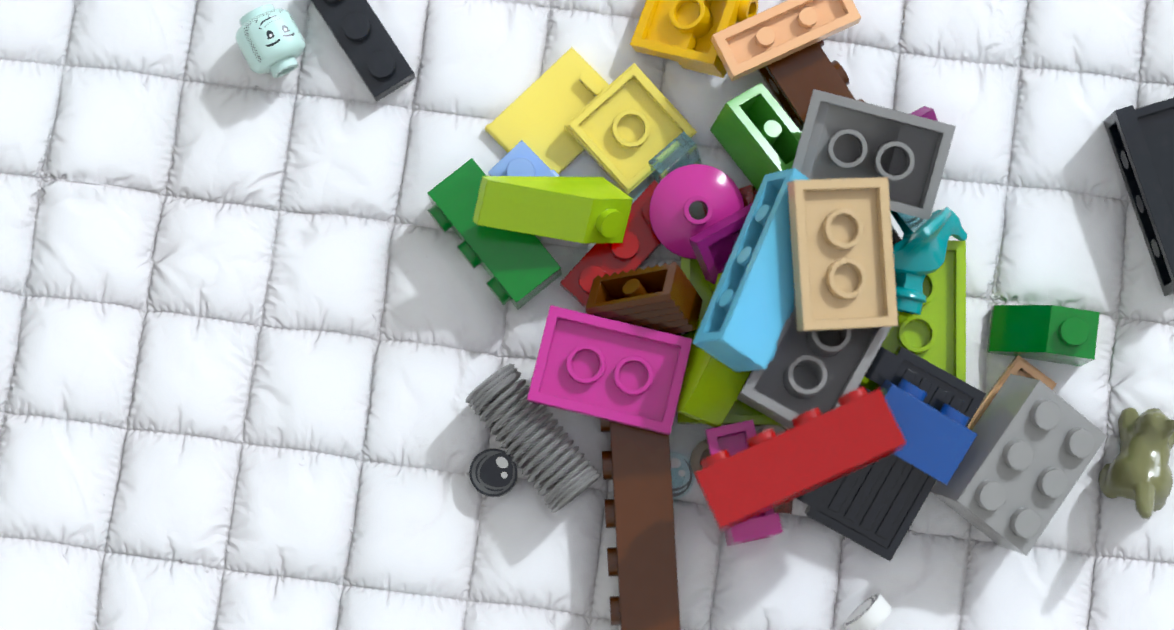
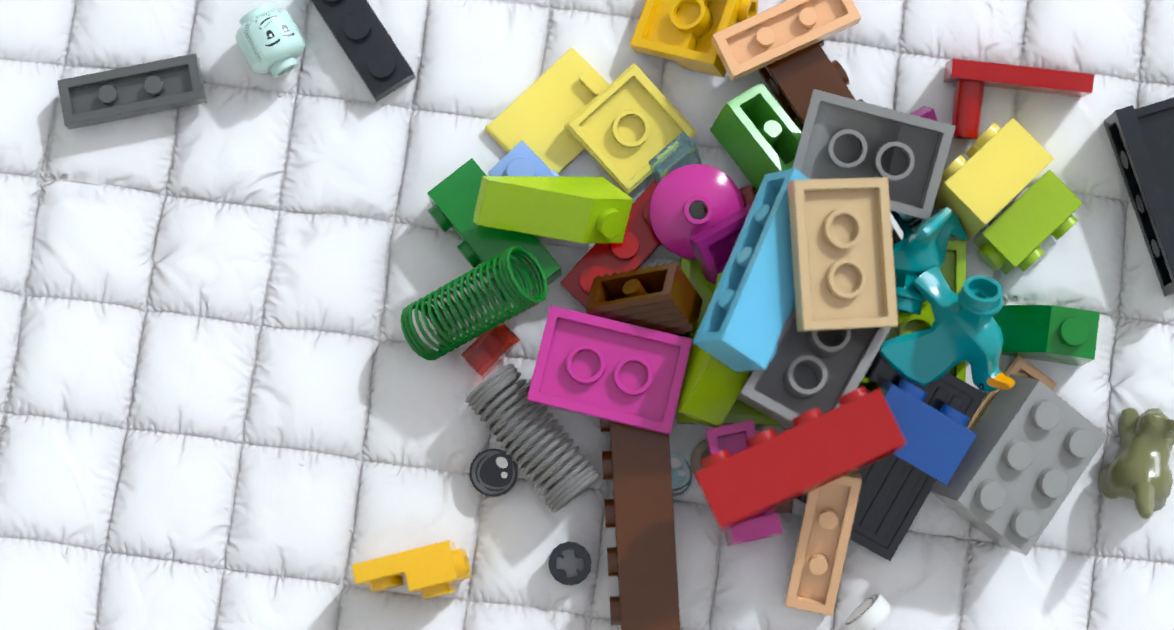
(131, 91): none -> dark grey plate
(426, 570): none -> yellow plate
(490, 349): none -> clear red piece
(507, 283): none -> green piece
(559, 574): none -> black bush
(823, 545): none -> light nougat plate
(960, 333): none -> teal animal
(974, 75): none -> red piece
(997, 170): none -> light yellow brick
(1021, 229): none -> lime brick

